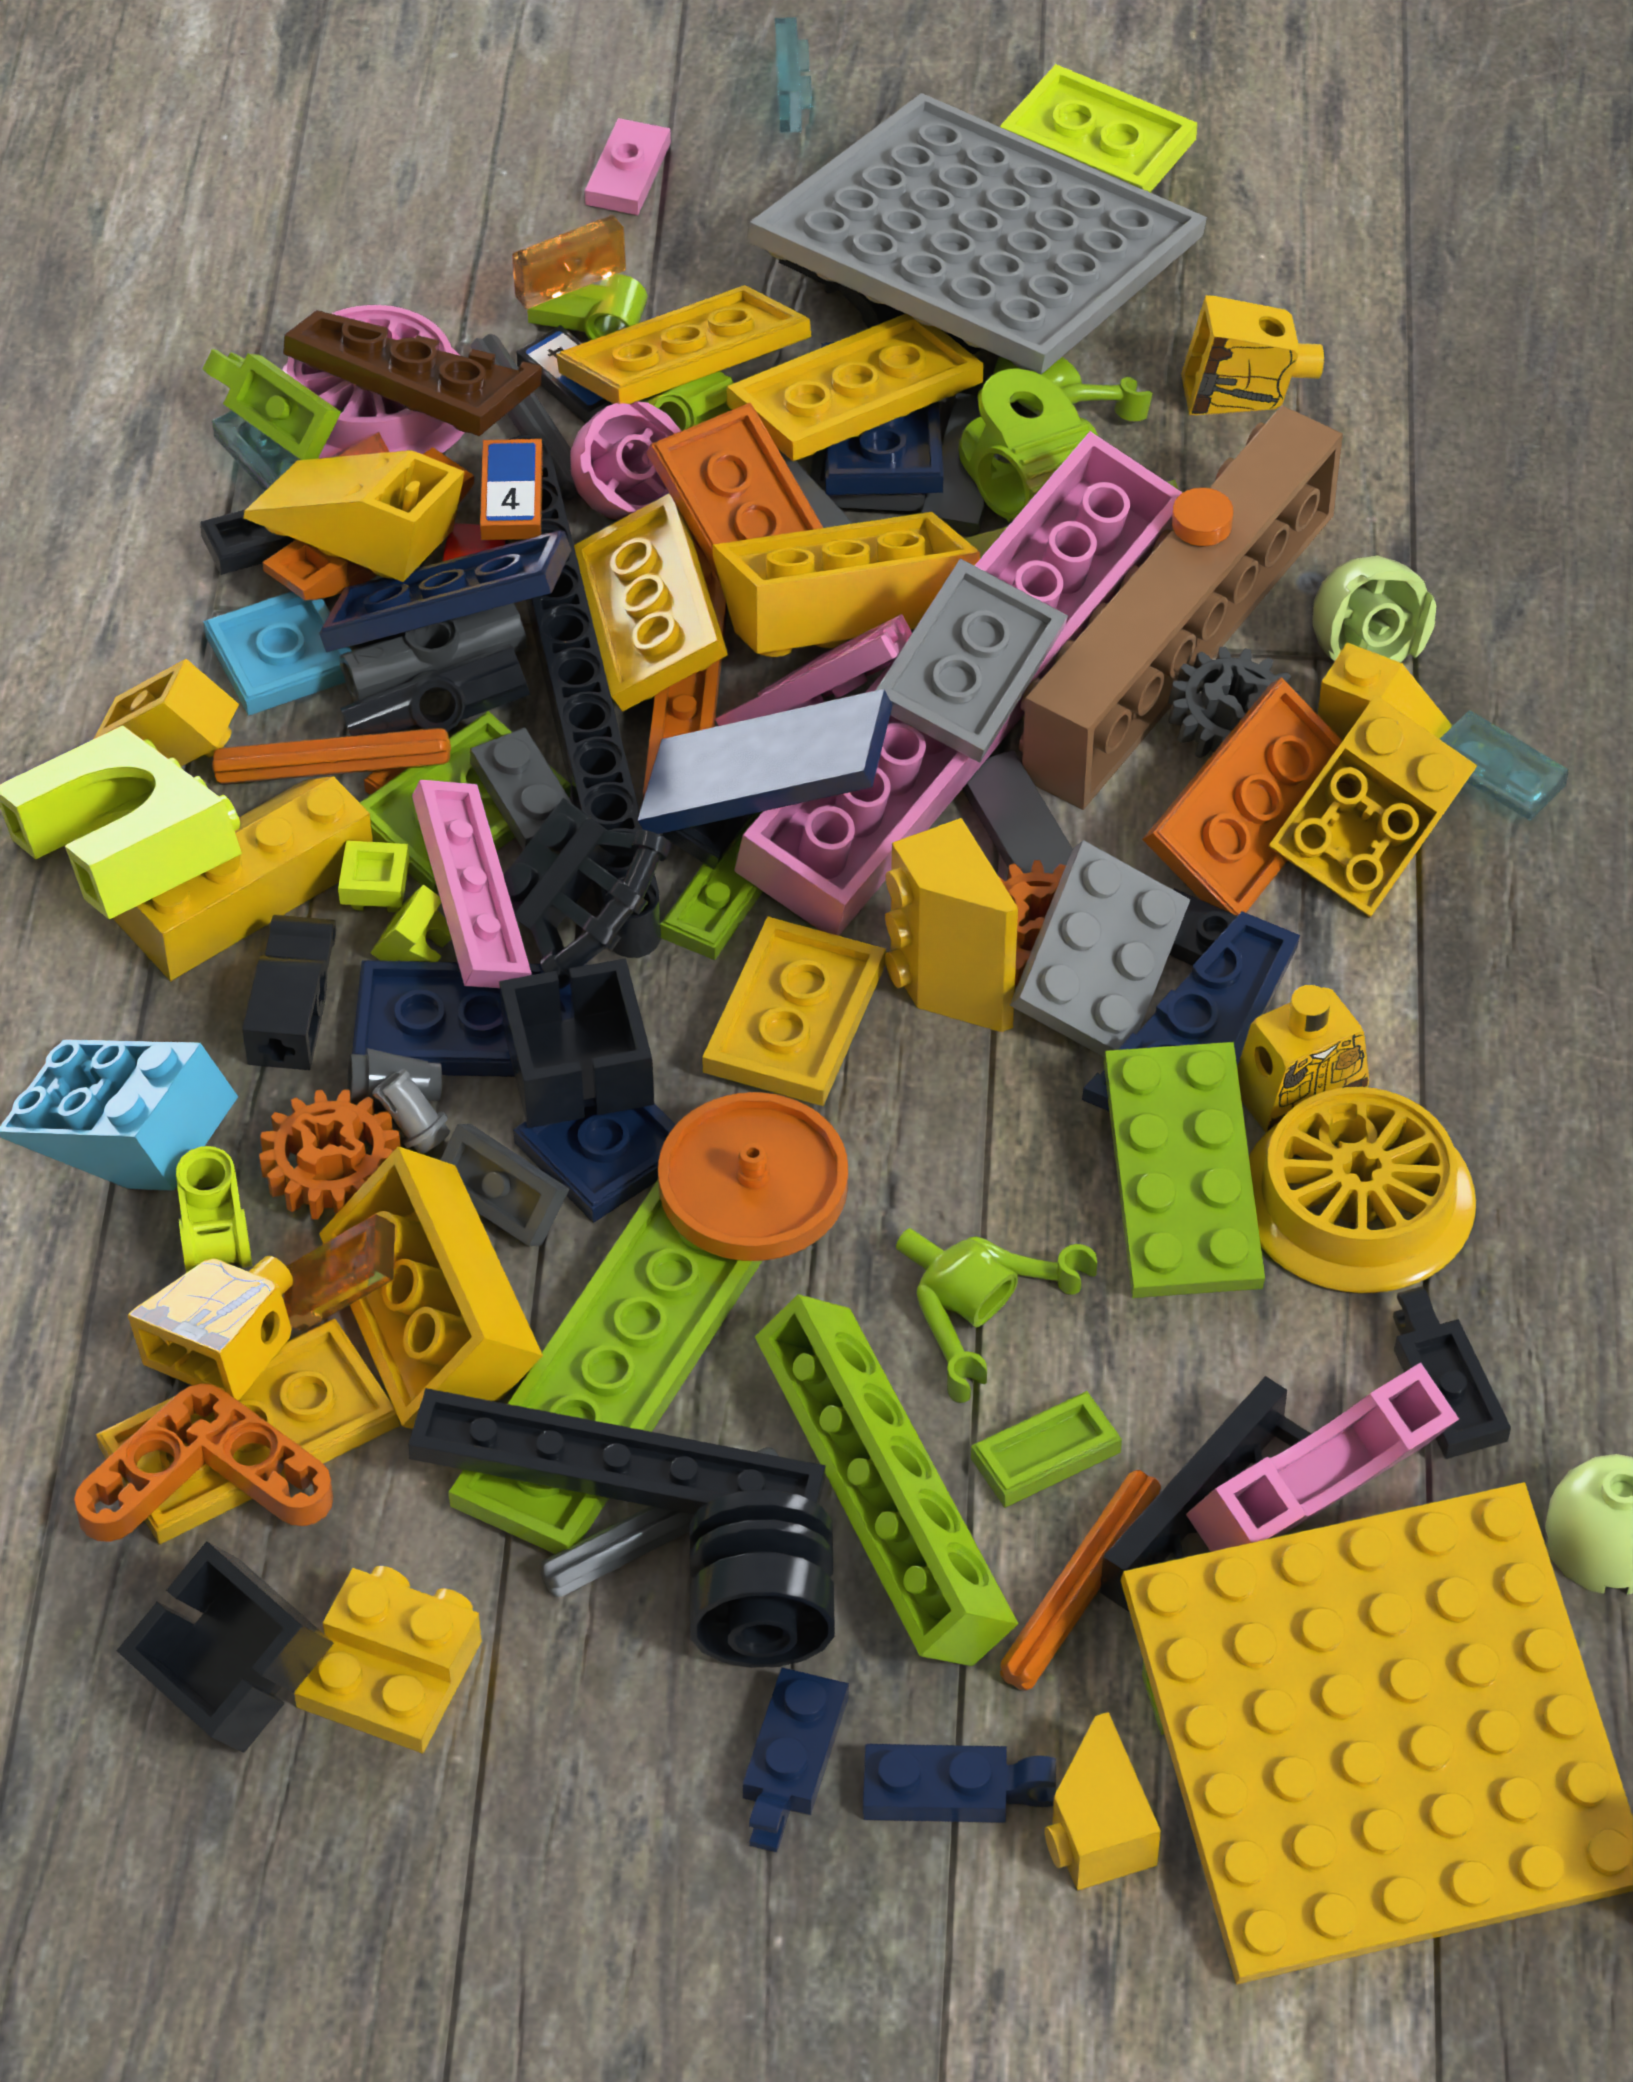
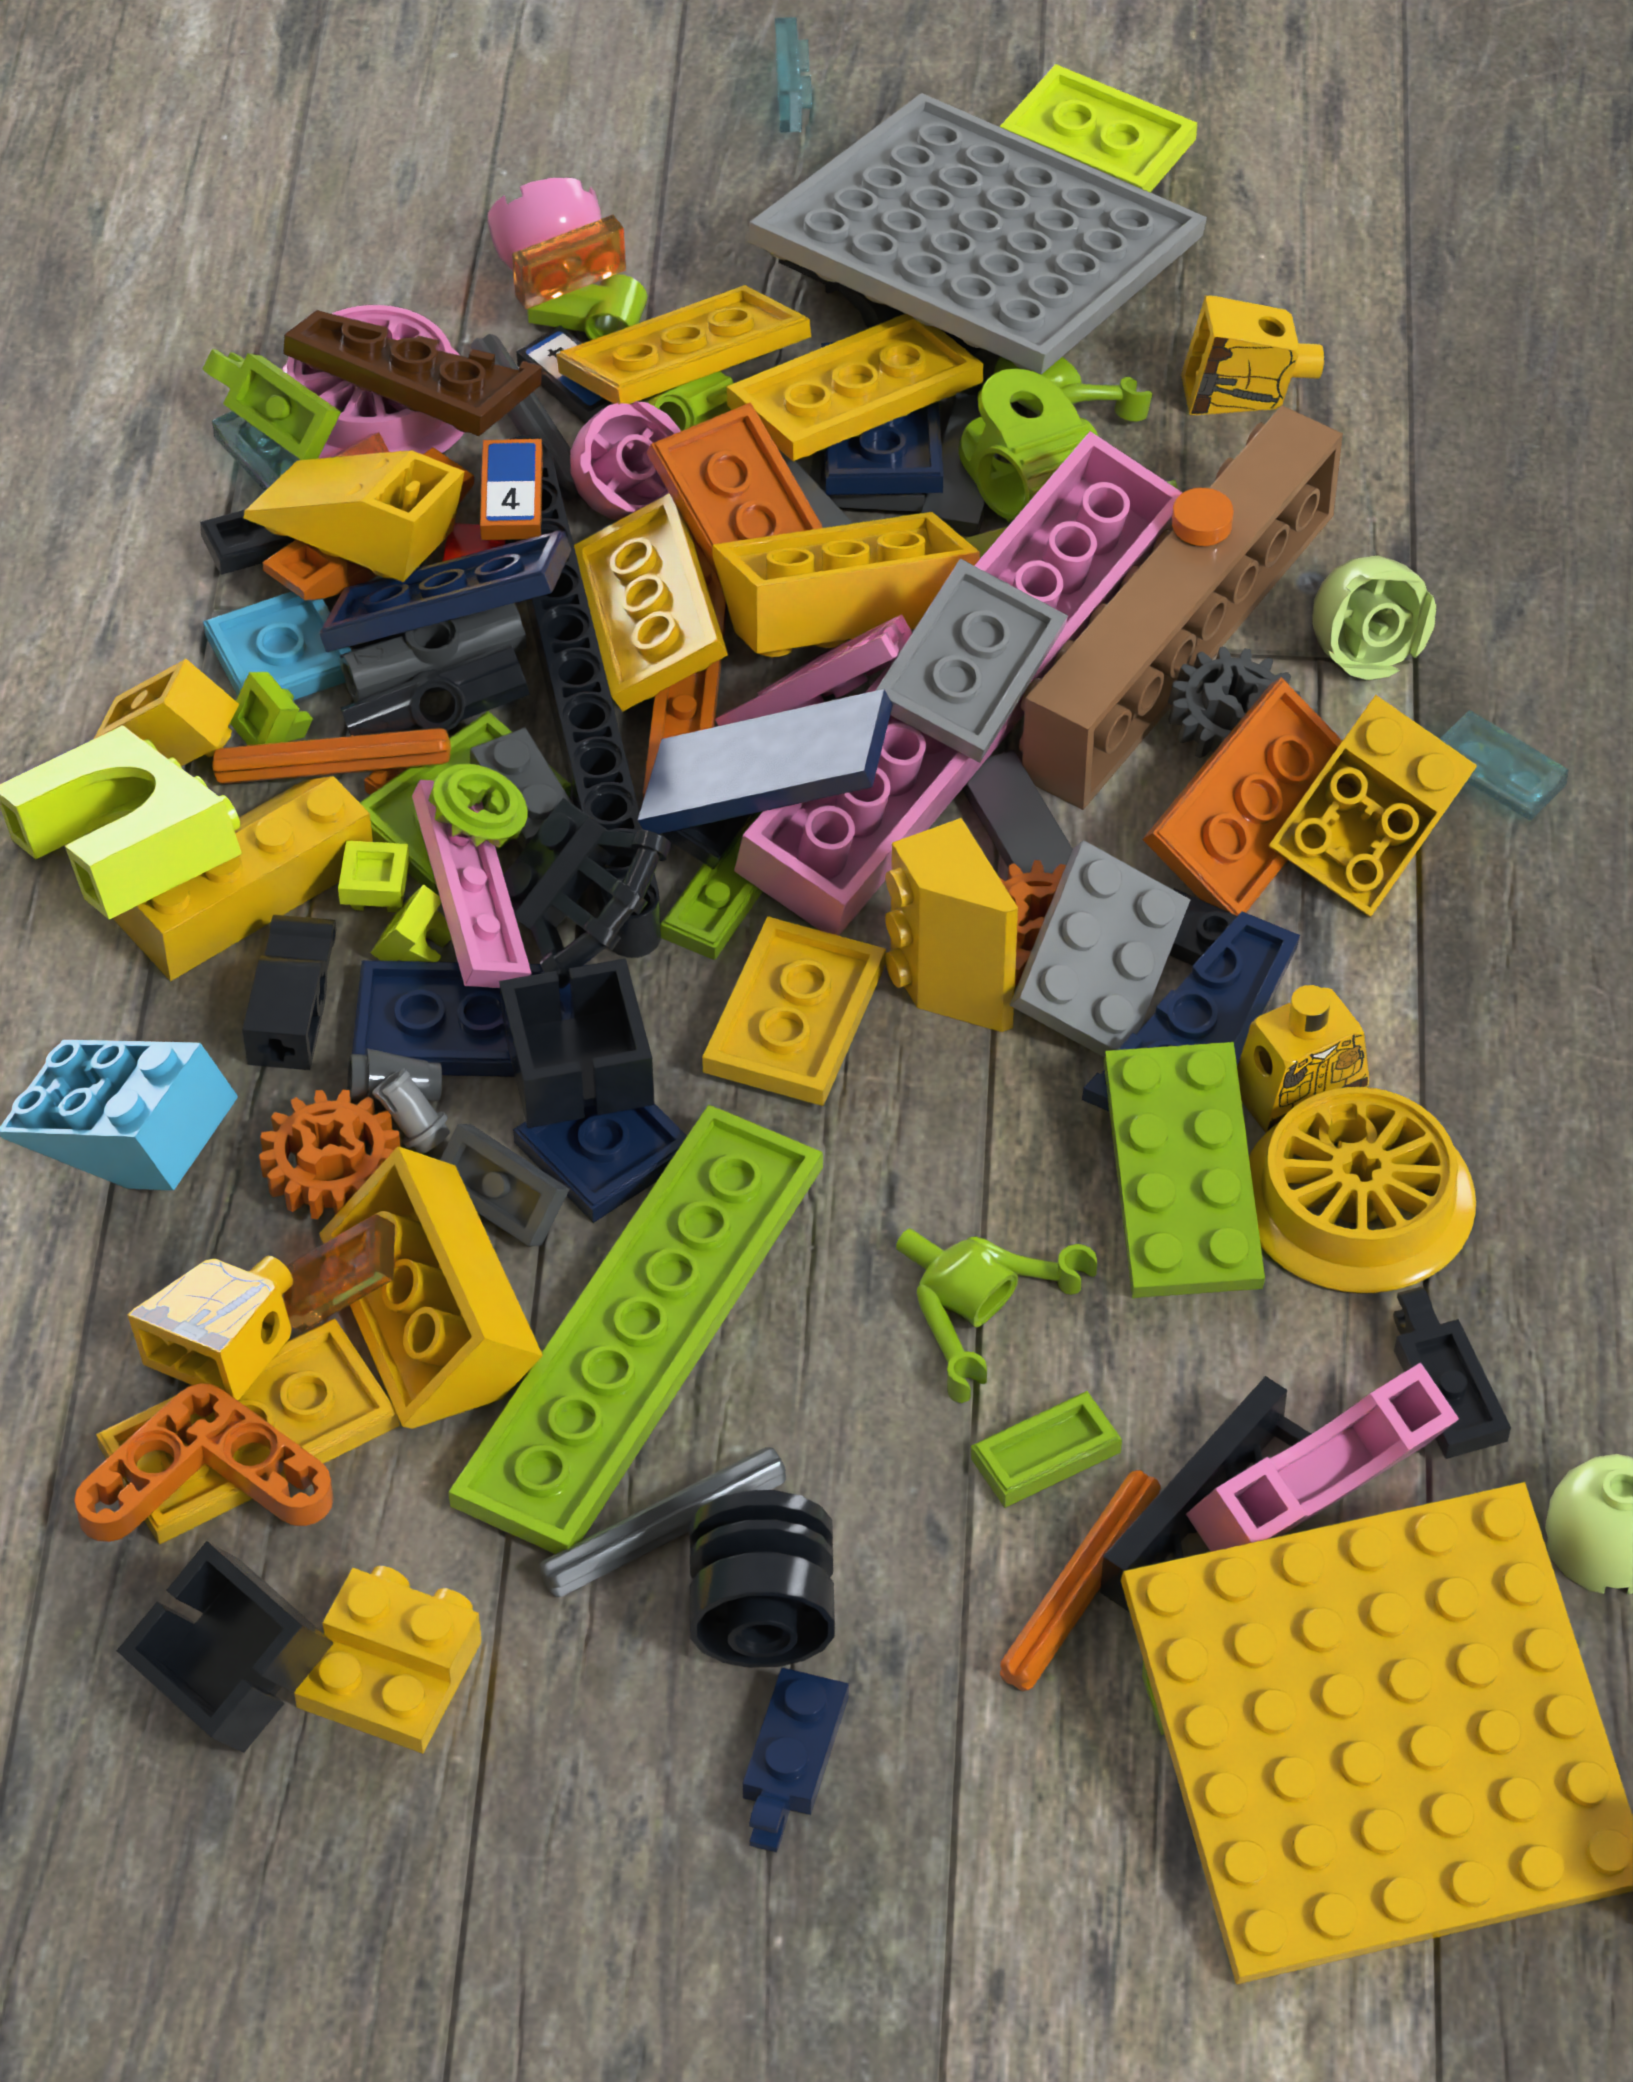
(211, 1219): neon yellow piece -> none
(268, 712): none -> lime tile
(471, 784): none -> lime gear
(542, 212): none -> bright pink cylinder
(596, 1455): black plate -> none
(627, 166): bright pink plate -> none
(753, 1176): orange piece -> none
(886, 1482): lime brick -> none
(952, 1783): dark blue plate -> none
(1101, 1813): yellow slope -> none
(1362, 674): yellow slope -> none

